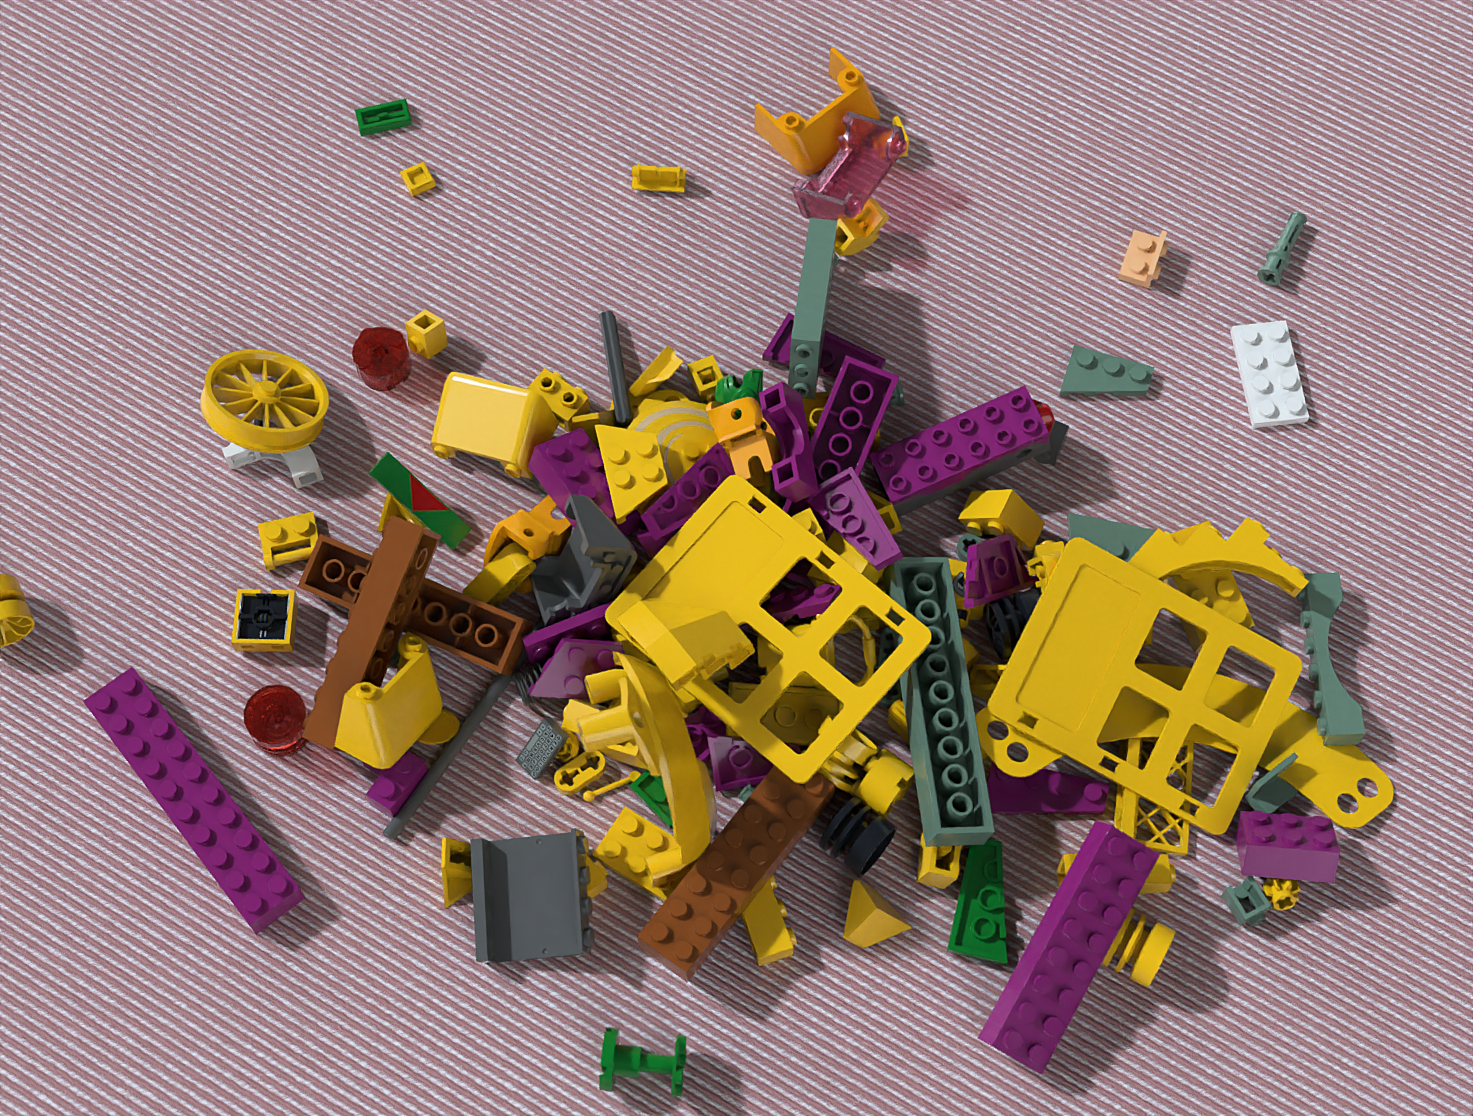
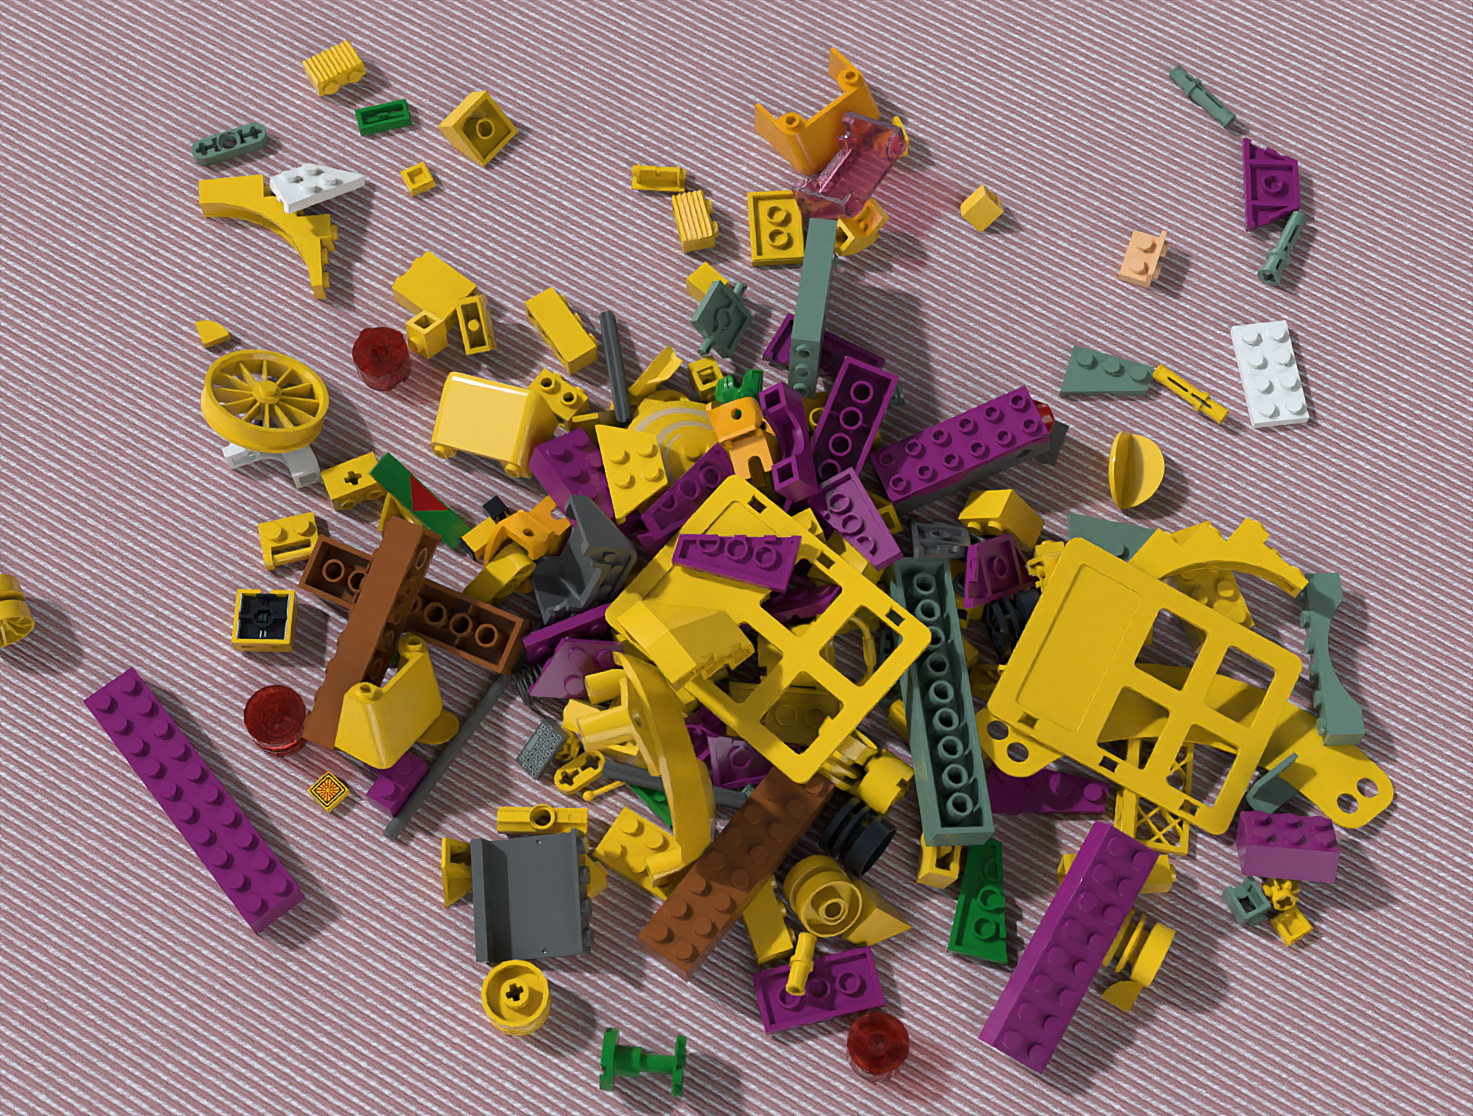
(211, 333): none -> yellow tile
(234, 134): none -> sand green beam
(253, 201): none -> yellow arch
(312, 185): none -> white wing
(328, 791): none -> tile
(334, 68): none -> yellow brick
(340, 482): none -> yellow brick
(433, 287): none -> yellow brick
(476, 324): none -> yellow brick
(476, 540): none -> piece
(478, 127): none -> yellow slope
(512, 980): none -> yellow wheel
(523, 819): none -> yellow piece
(562, 330): none -> yellow brick
(642, 778): none -> dark grey axle
(693, 221): none -> yellow brick
(701, 280): none -> yellow brick
(721, 319): none -> sand green plate
(749, 560): none -> magenta wing
(775, 228): none -> yellow tile
(801, 964): none -> yellow pin
(822, 896): none -> yellow wheel
(835, 988): none -> magenta plate
(877, 1028): none -> clear red brick
(937, 539): none -> dark grey wing
(981, 208): none -> yellow panel
(1122, 994): none -> yellow tile
(1134, 470): none -> yellow piece
(1194, 89): none -> sand green pin
(1217, 412): none -> yellow pin
(1268, 185): none -> magenta wing
(1291, 925): none -> yellow tile

